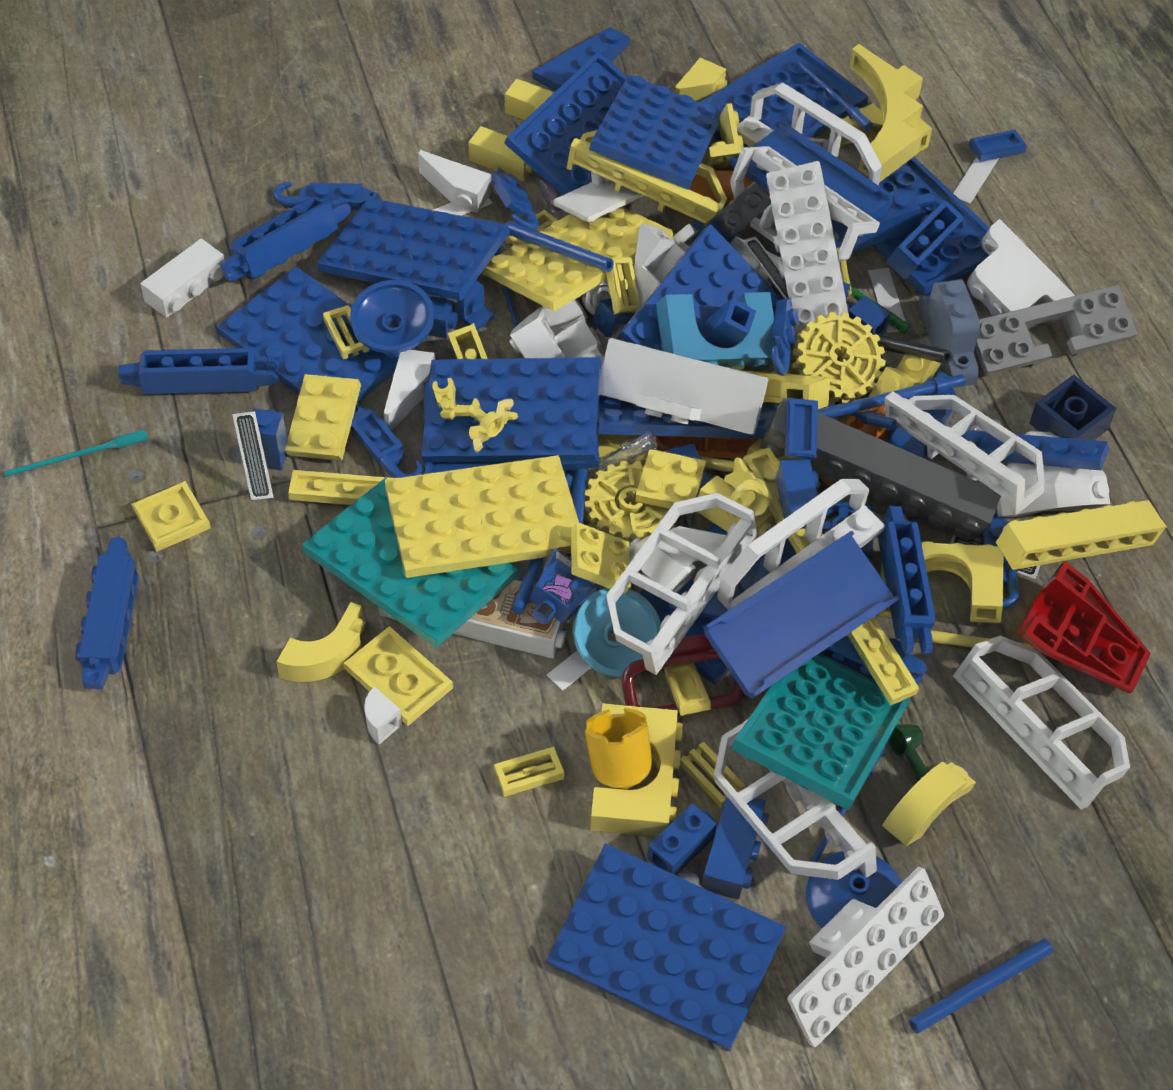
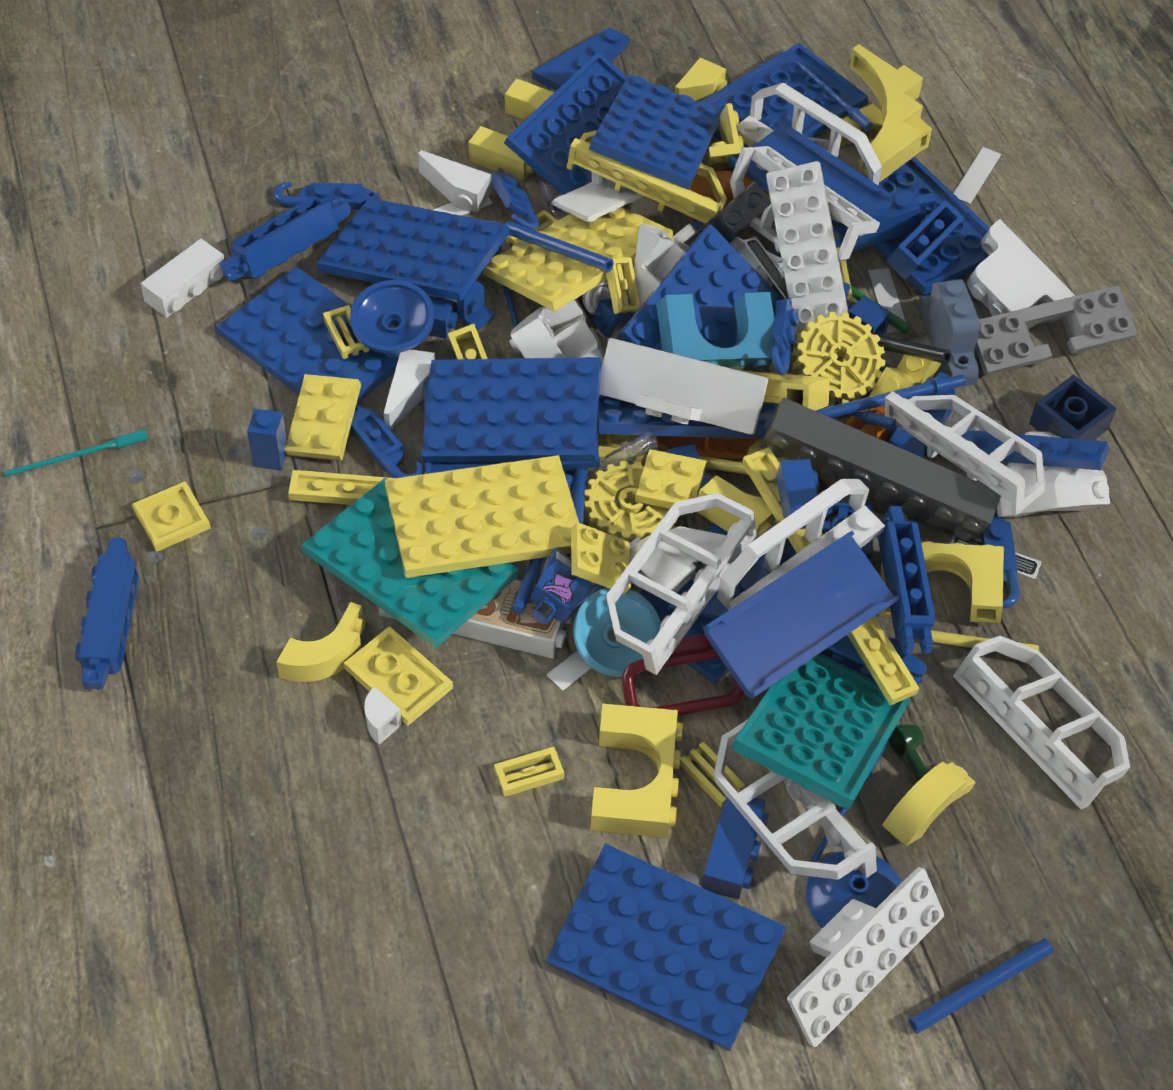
(199, 371): blue hinge -> none
(252, 455): sticker -> none
(490, 423): light yellow piece -> none
(619, 748): yellow cylinder -> none
(682, 840): blue brick -> none
(687, 688): light yellow tile -> none
(729, 324): blue brick -> none
(749, 488): light yellow hair -> none
(801, 429): blue tile -> none
(997, 145): blue tile -> none
(1080, 534): light yellow brick -> none
(1083, 630): red wedge -> none

